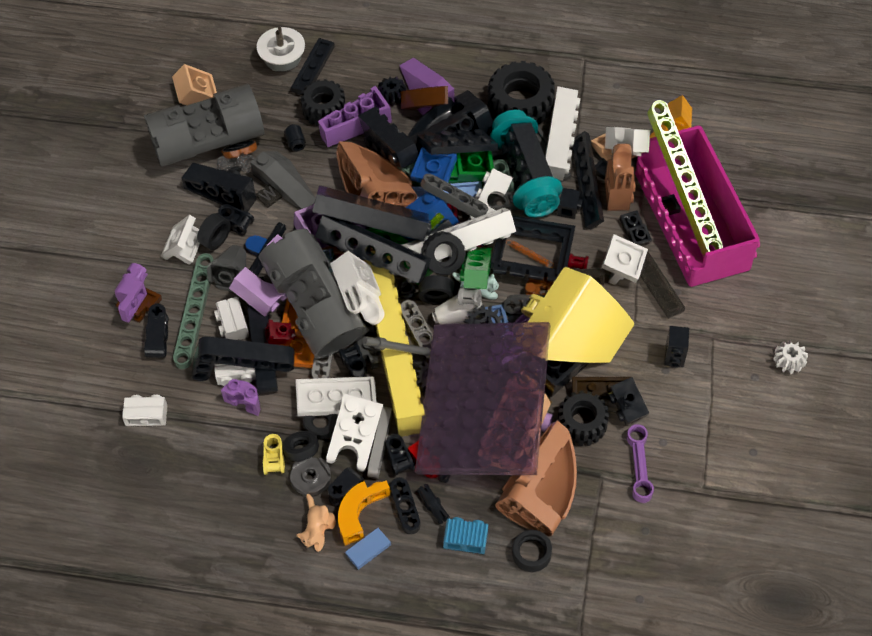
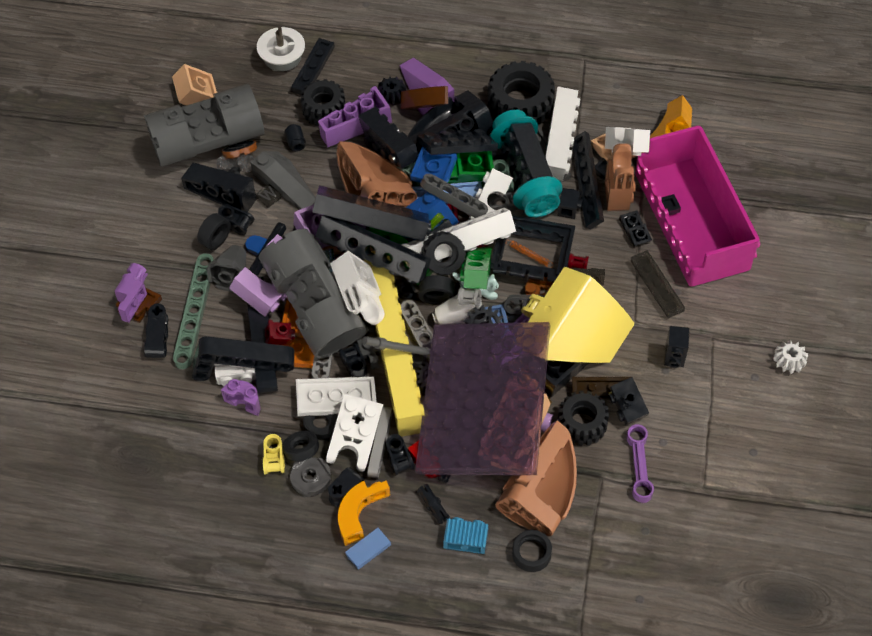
(145, 411): white brick -> none
(182, 241): white bracket -> none
(232, 319): white brick -> none
(318, 521): light nougat animal -> none
(407, 496): black beam -> none
(624, 259): white bracket -> none
(686, 170): lime beam -> none

